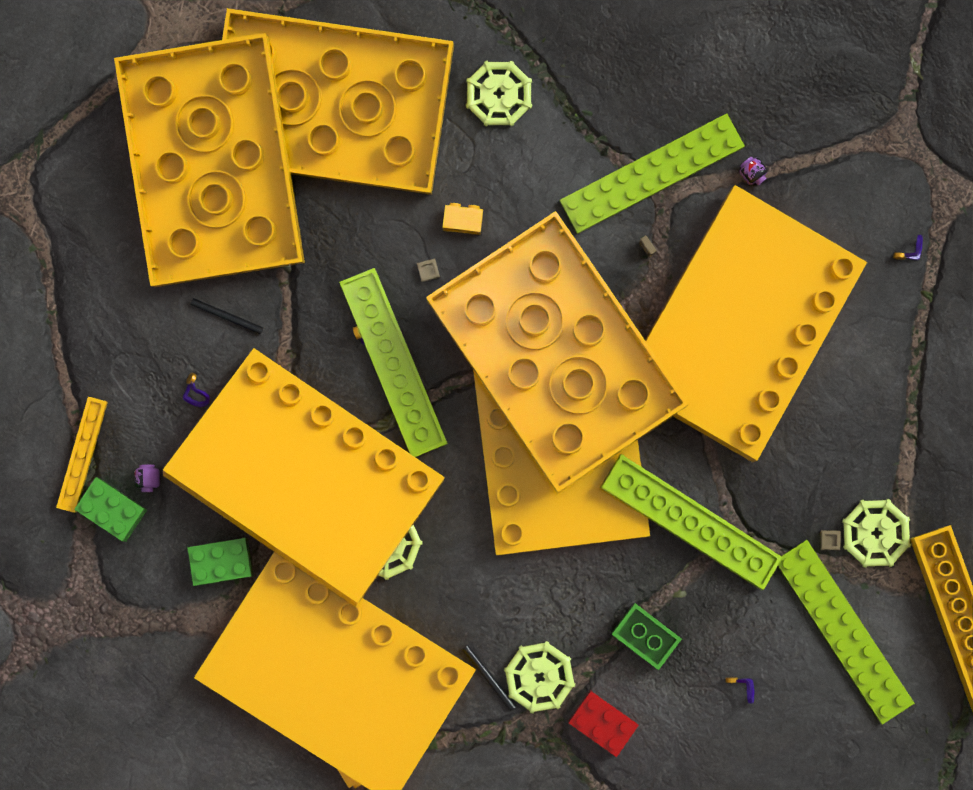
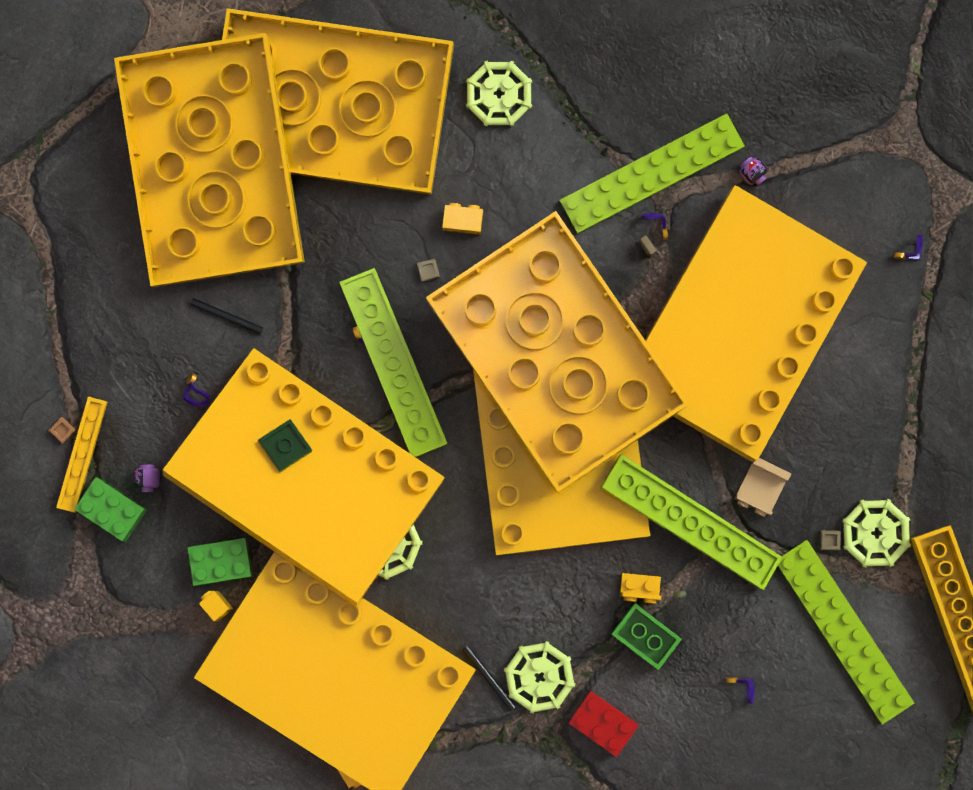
(62, 430): none -> medium nougat tile
(215, 605): none -> yellow brick
(285, 445): none -> dark green tile
(640, 586): none -> yellow bracket
(650, 216): none -> dark purple piece
(762, 487): none -> tan panel

